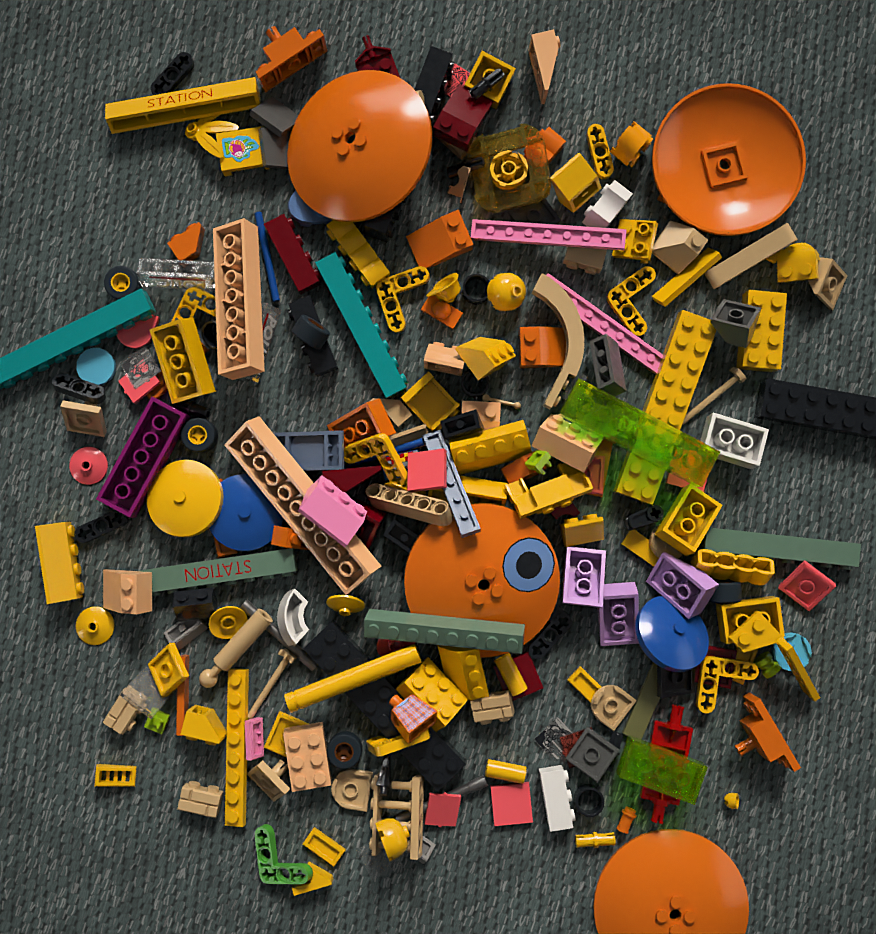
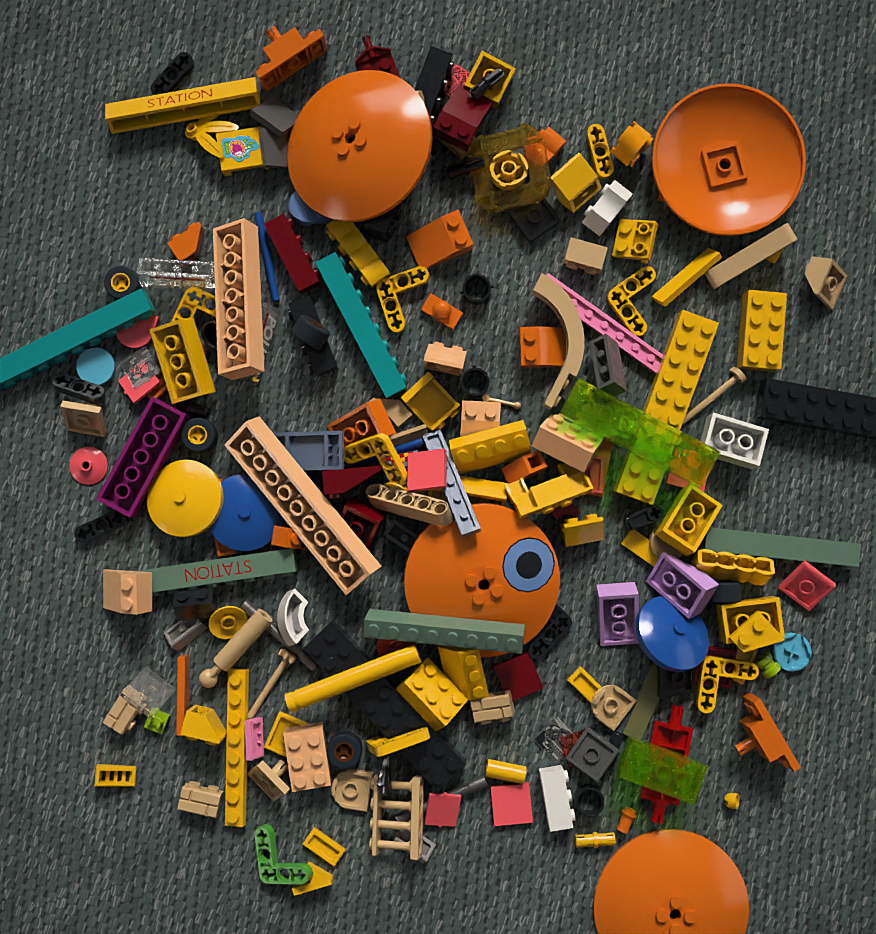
(59, 562): yellow slope -> none
(104, 625): yellow dish -> none
(168, 670): yellow plate -> none
(332, 510): bright pink slope -> none
(345, 604): yellow dish -> none
(393, 837): yellow cylinder -> none
(411, 716): orange torso -> none
(446, 288): yellow piece -> none
(458, 189): tan piece -> none
(461, 425): black slope -> none
(485, 355): yellow slope -> none
(506, 291): yellow cylinder -> none
(510, 674): yellow piece -> none
(538, 460): lime tile -> none
(543, 53): light nougat slope -> none
(548, 234): bright pink plate -> none
(584, 577): lavender slope -> none
(678, 246): tan slope -> none
(736, 322): dark grey slope -> none
(797, 263): yellow slope -> none
(798, 669): yellow tile -> none

